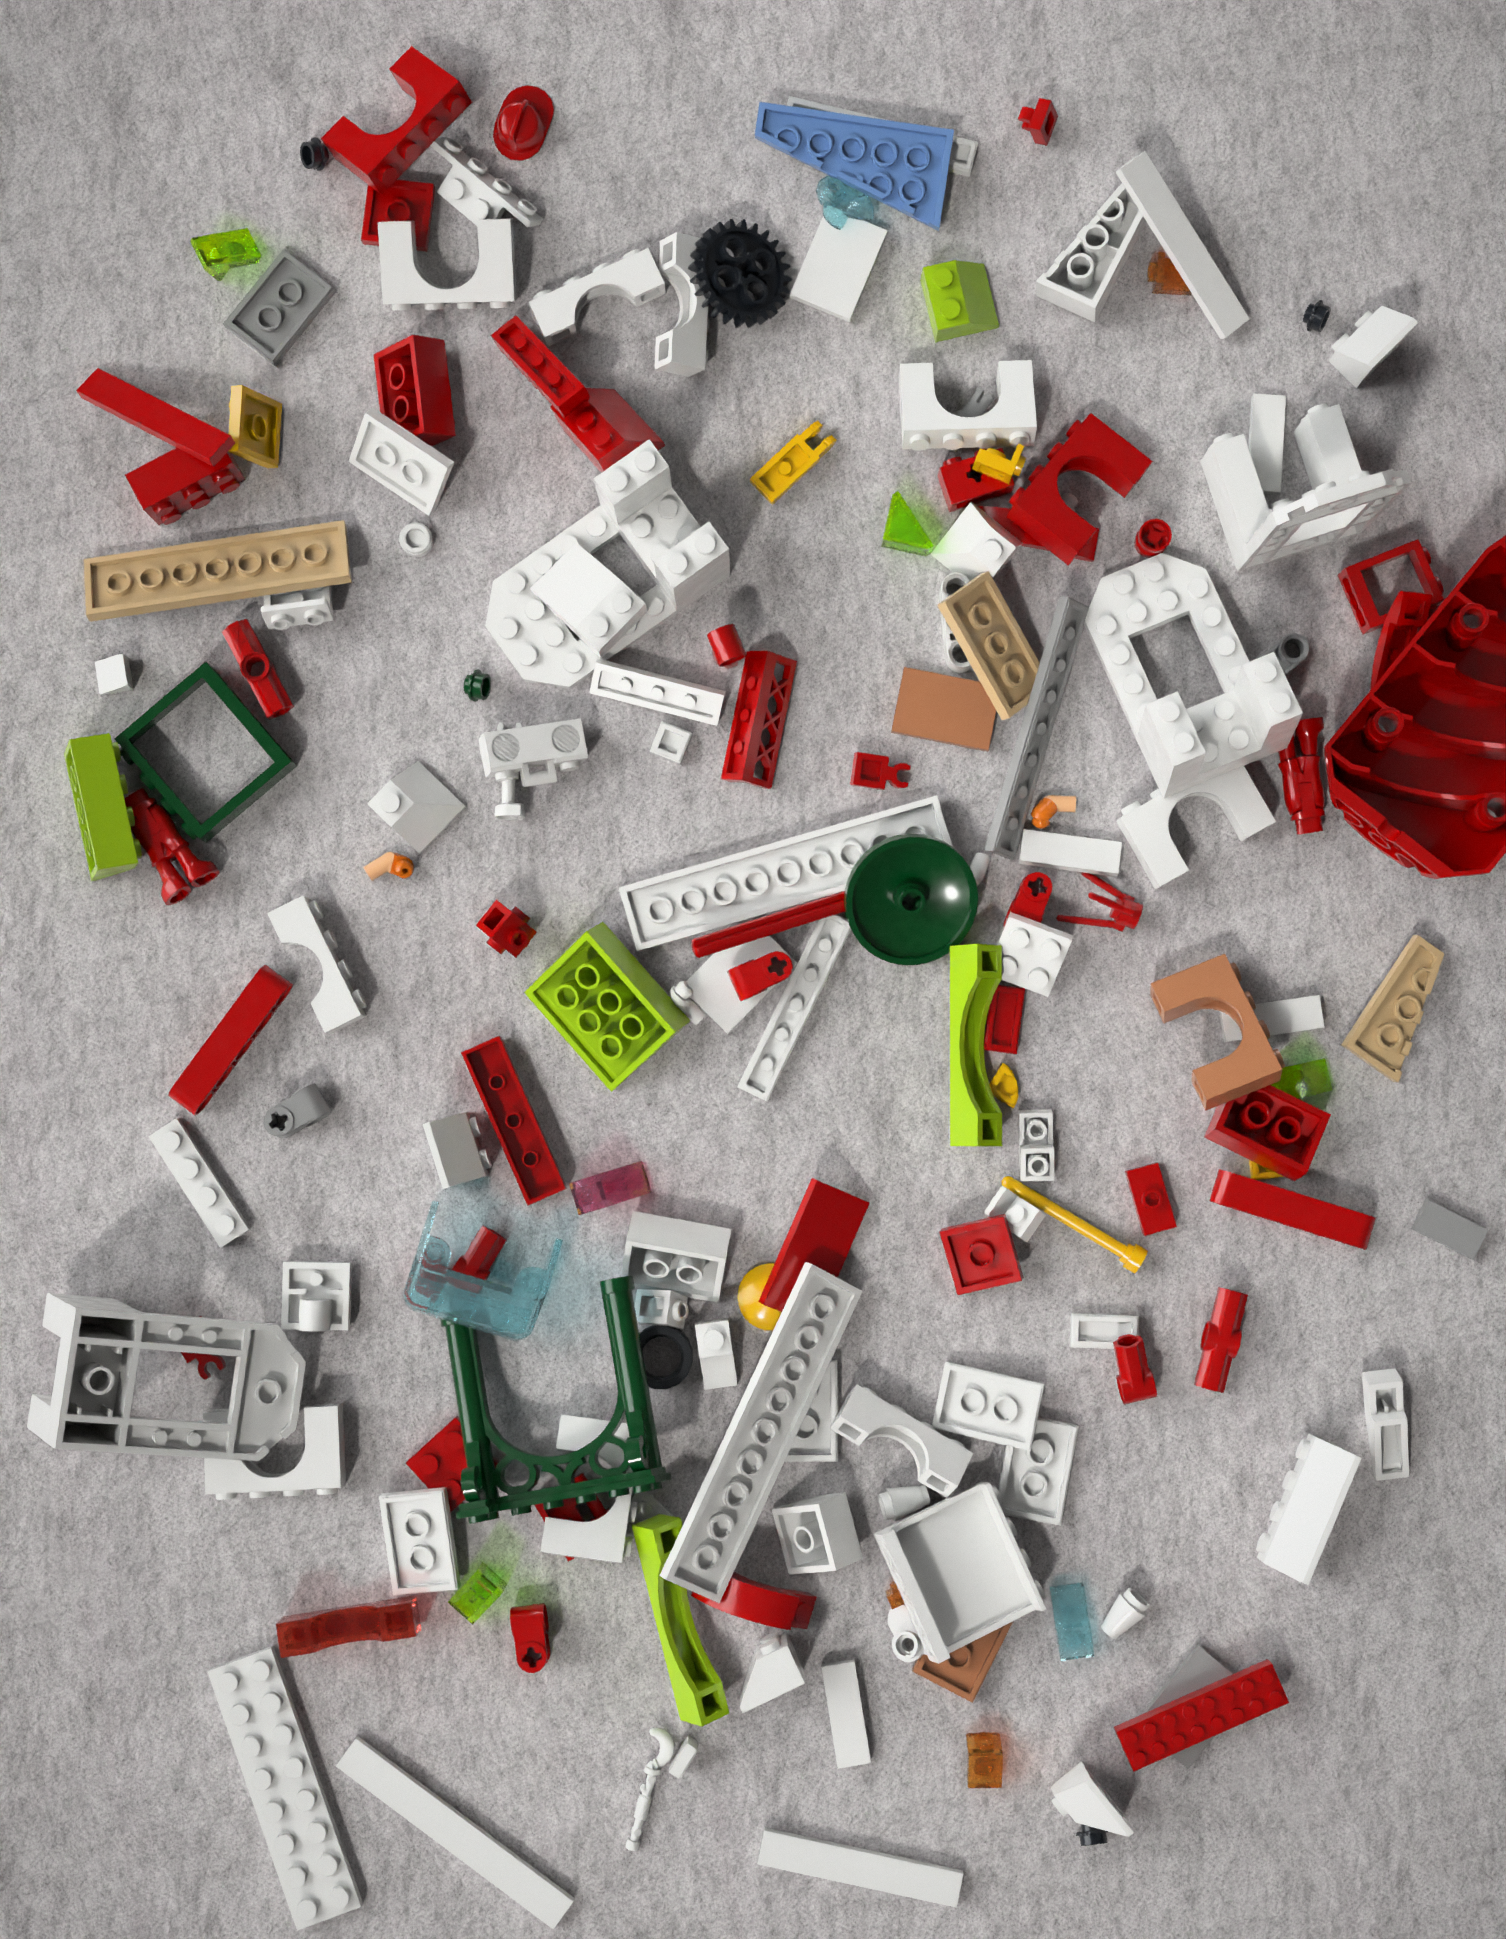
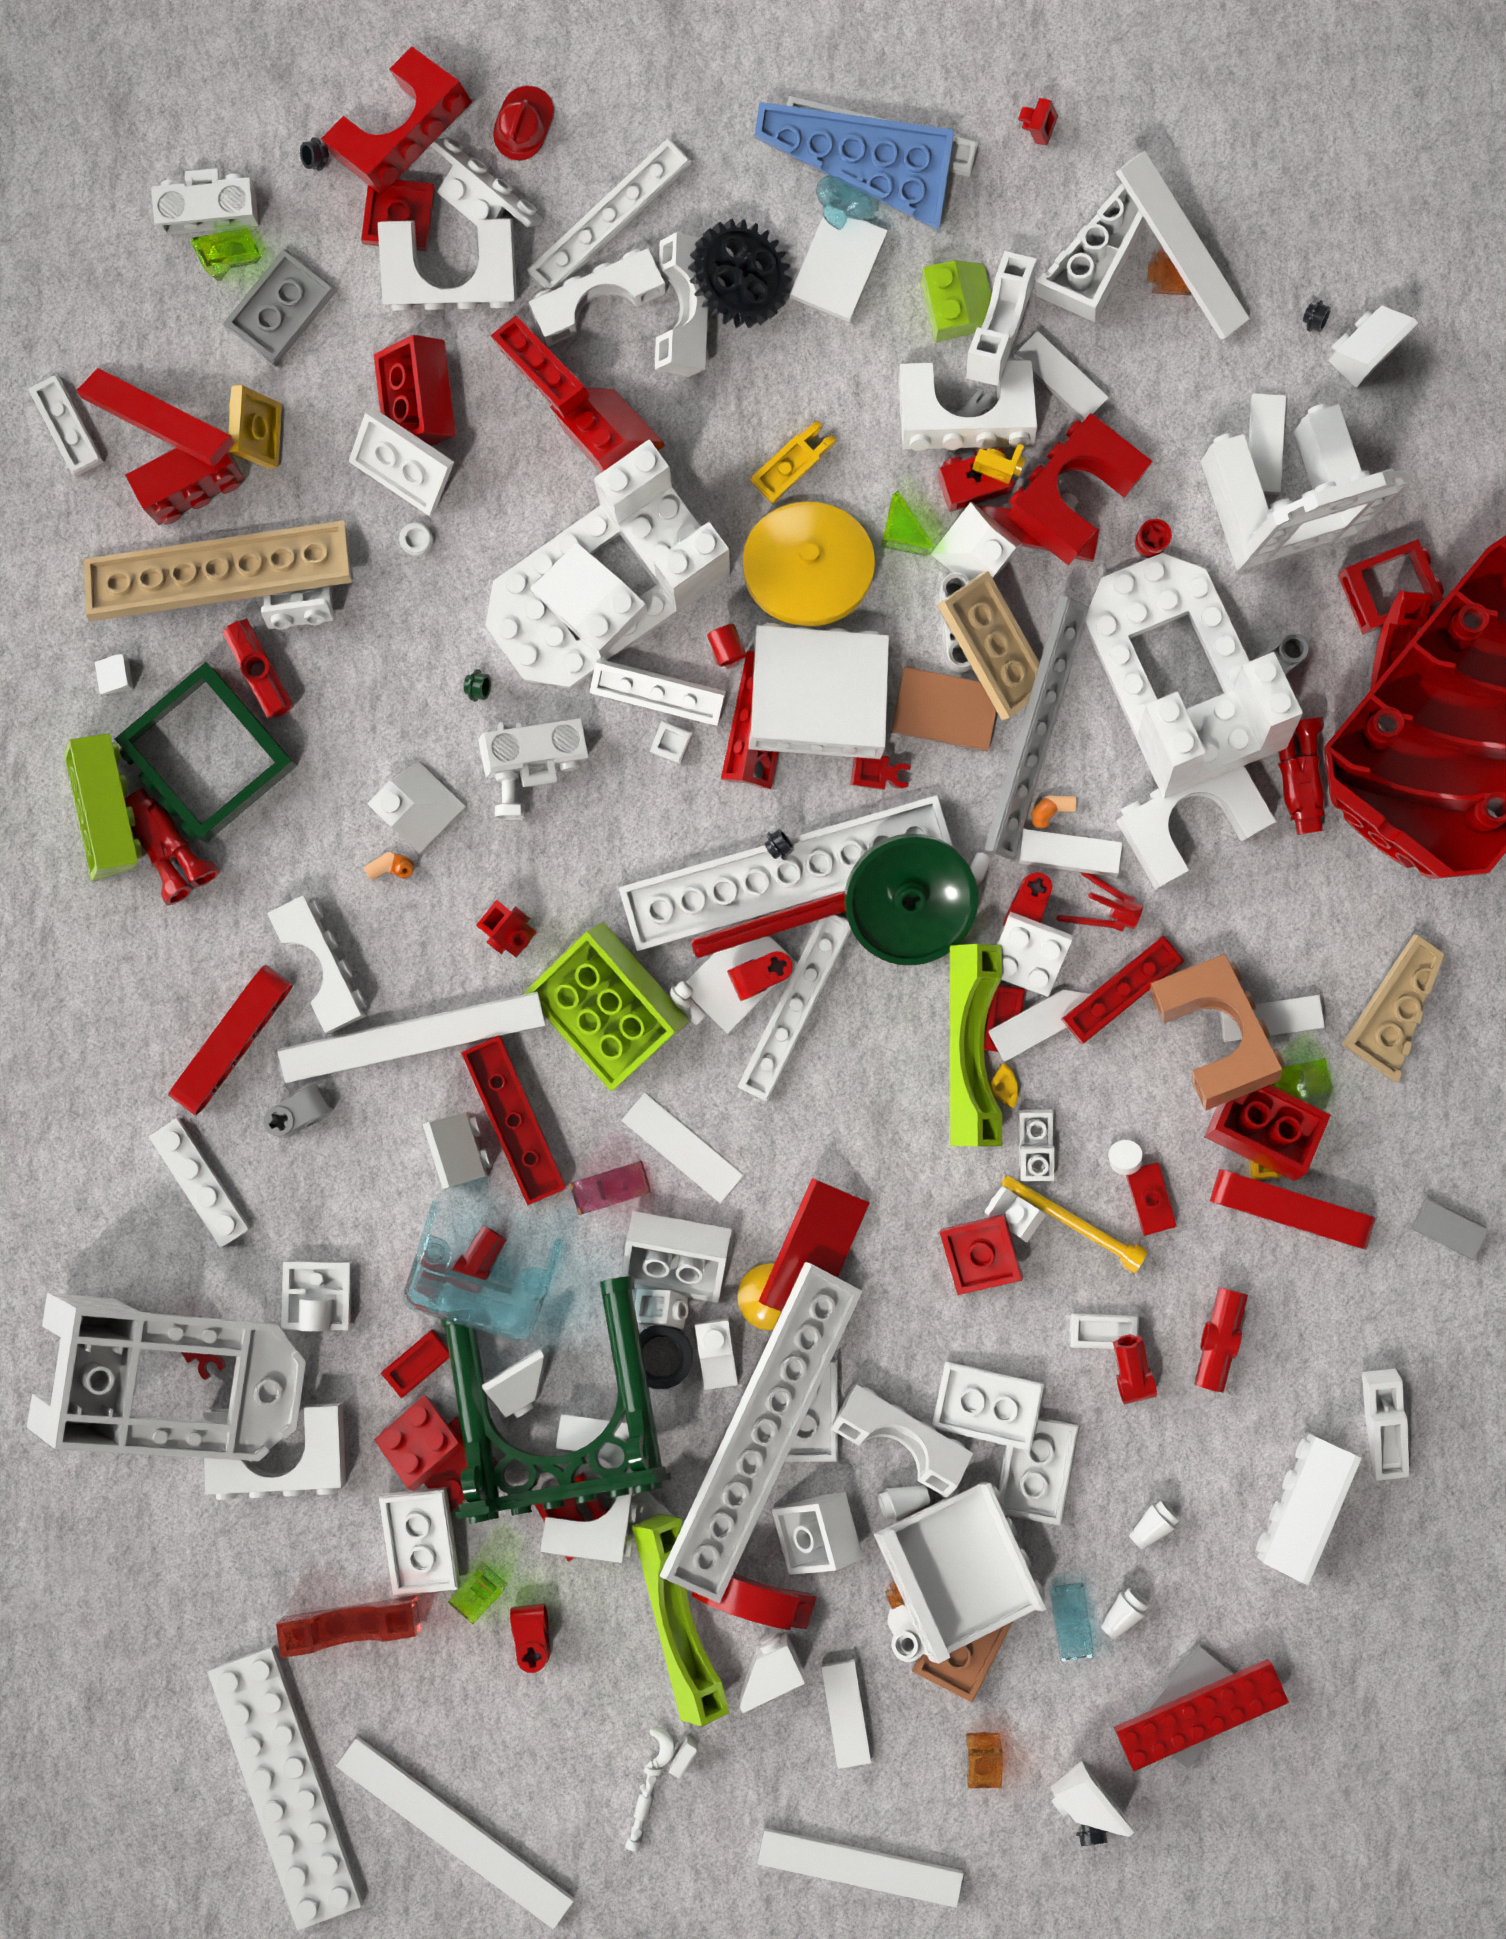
(66, 425): none -> white tile
(204, 207): none -> white piece
(411, 1037): none -> white tile
(416, 1363): none -> red tile
(418, 1443): none -> red plate
(518, 1384): none -> white slope
(609, 216): none -> white tile
(682, 1147): none -> white sticker
(779, 845): none -> black plate
(808, 563): none -> yellow dish
(819, 691): none -> white panel
(1007, 305): none -> white arch
(1034, 1024): none -> white sticker
(1062, 377): none -> white tile
(1122, 990): none -> red tile
(1125, 1157): none -> white tile
(1154, 1525): none -> white cone

